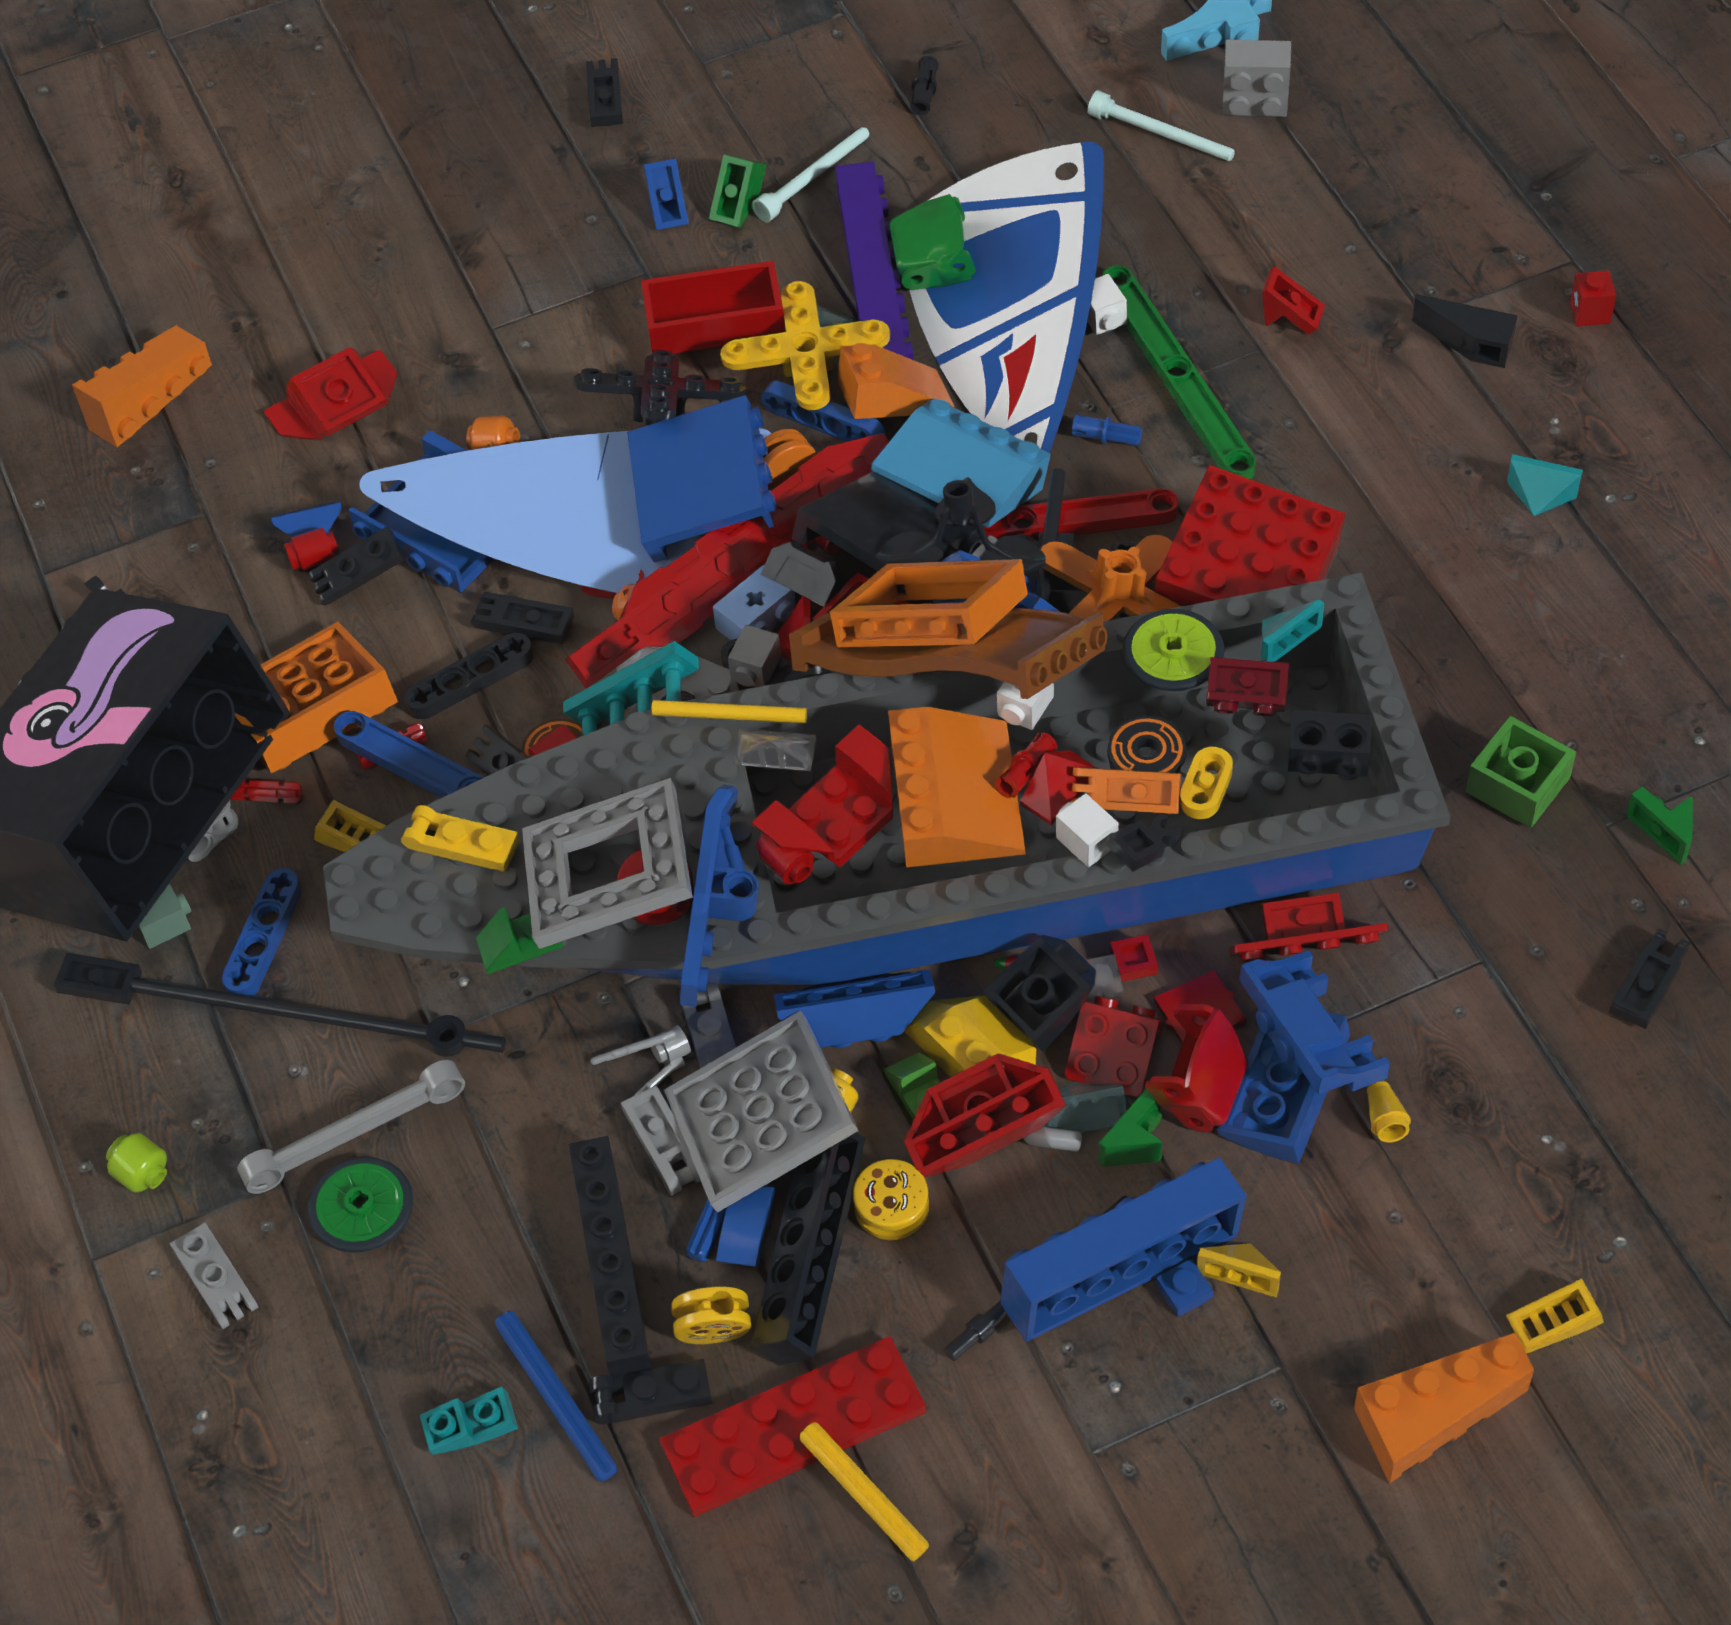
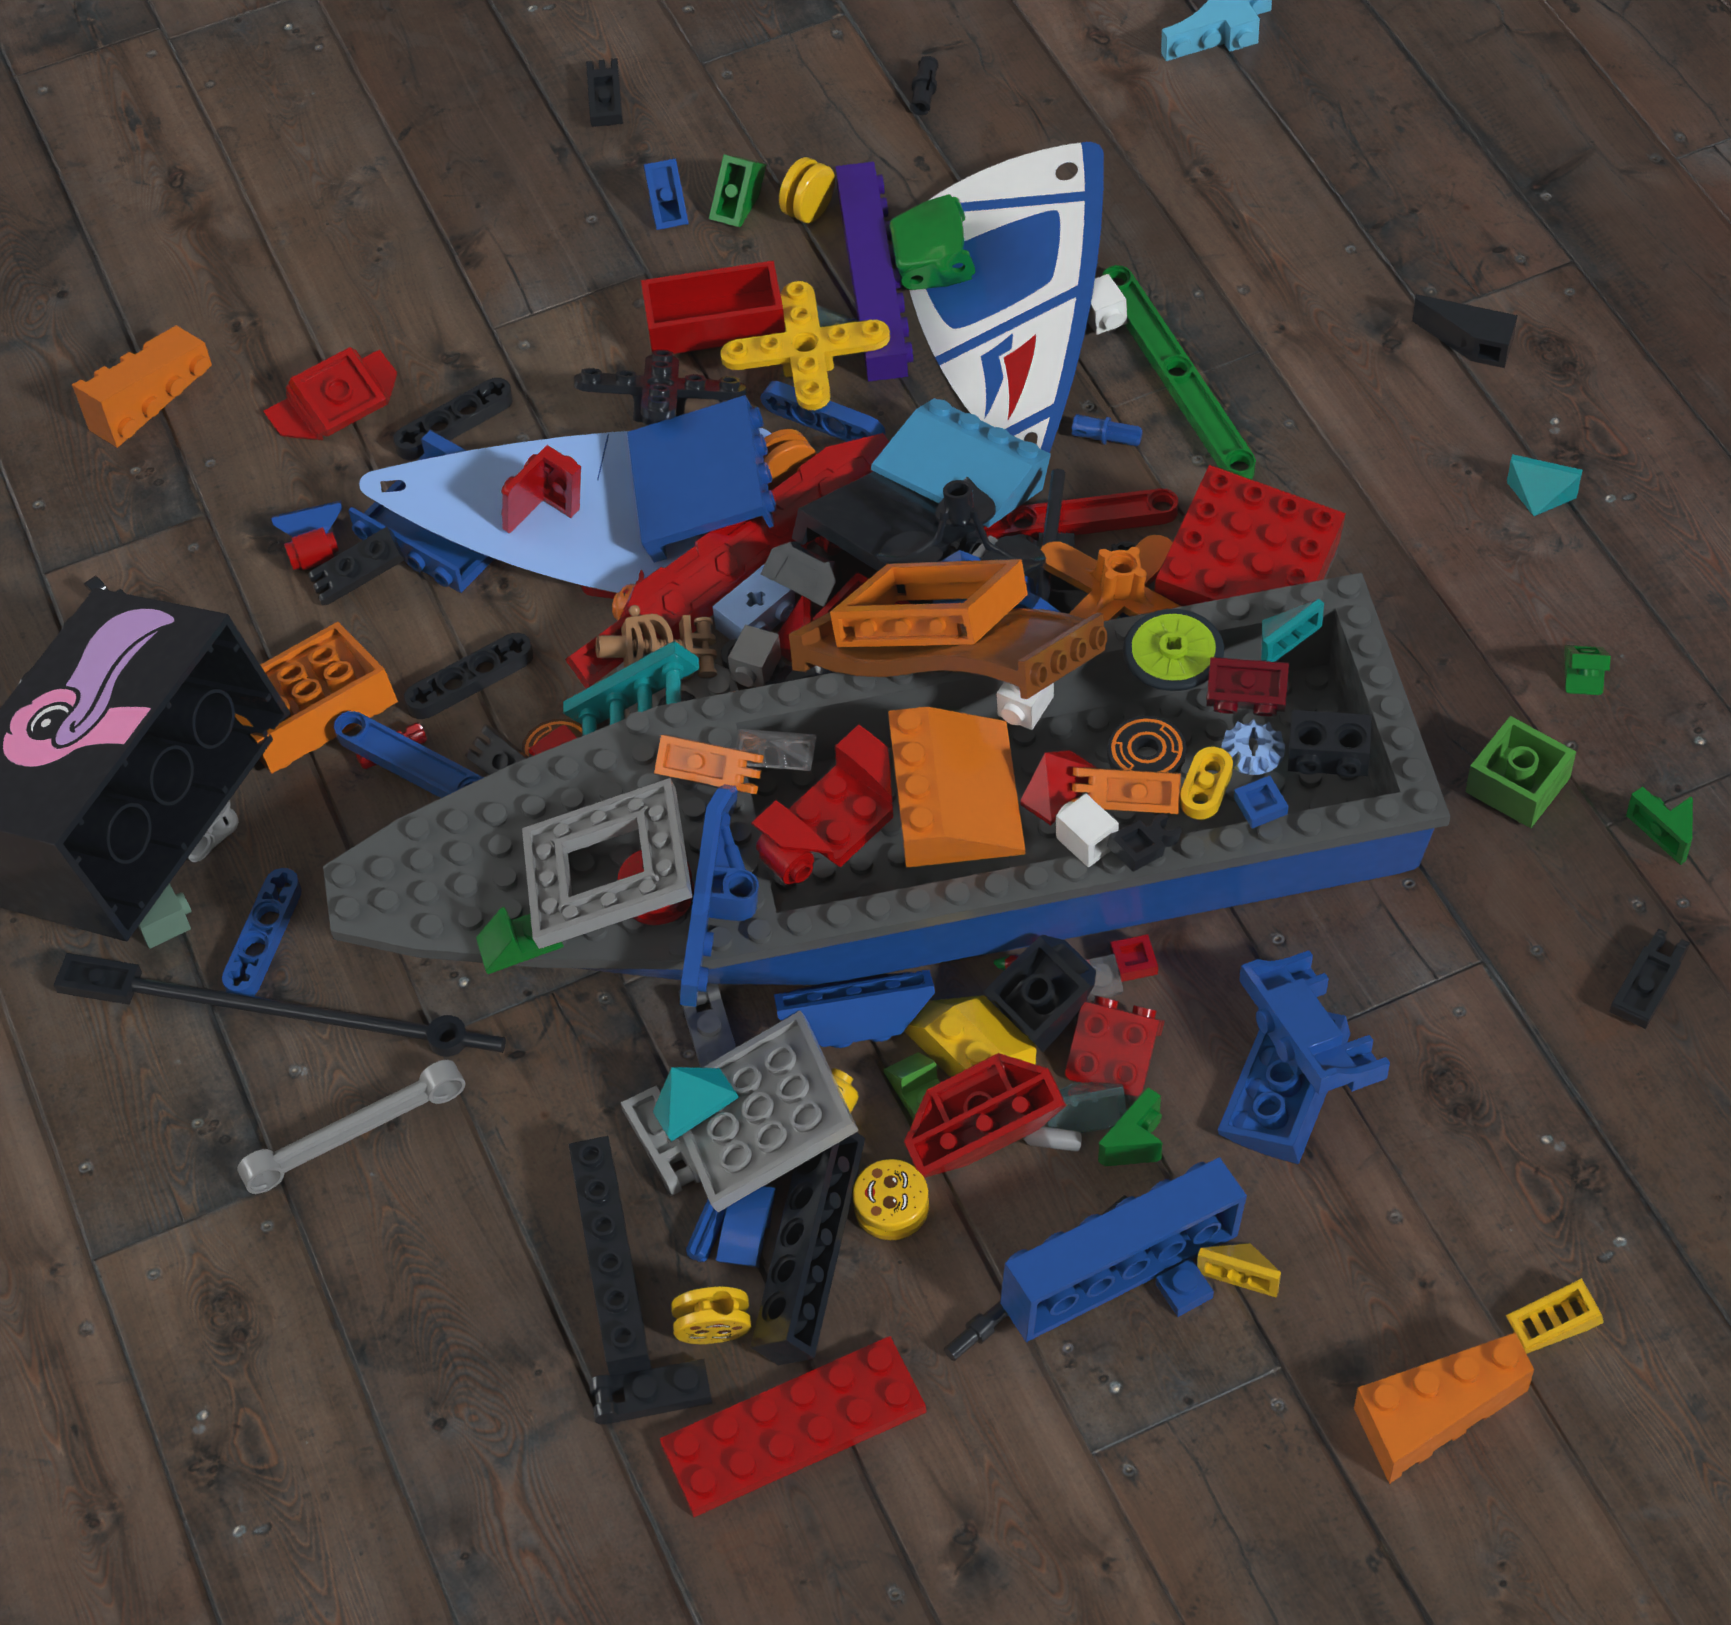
(136, 1162): lime head -> none
(212, 1274): light grey hinge -> none
(268, 791): red axle -> none
(349, 819): yellow slope -> none
(380, 1218): green wheel -> none
(449, 414): none -> black beam
(460, 839): yellow plate -> none
(469, 1423): teal slope -> none
(491, 431): orange head -> none
(523, 616): black hinge -> none
(545, 478): none -> red bracket
(556, 1396): blue axle -> none
(632, 641): none -> medium nougat torso
(666, 1046): light grey plant -> none
(691, 1097): none -> teal slope
(706, 763): none -> orange hinge
(729, 711): yellow bar -> none
(769, 204): light aqua piece -> none
(806, 190): none -> yellow head
(864, 1491): yellow axle -> none
(885, 383): orange slope -> none
(1024, 765): red pin -> none
(1103, 106): light aqua piece -> none
(1202, 990): red piece -> none
(1205, 1071): red piece -> none
(1256, 77): light grey brick -> none
(1260, 801): none -> blue plate
(1267, 756): none -> light blue gear
(1288, 299): red slope -> none
(1305, 922): red bracket -> none
(1387, 1113): yellow cone -> none
(1585, 669): none -> green slope
(1592, 298): red brick -> none

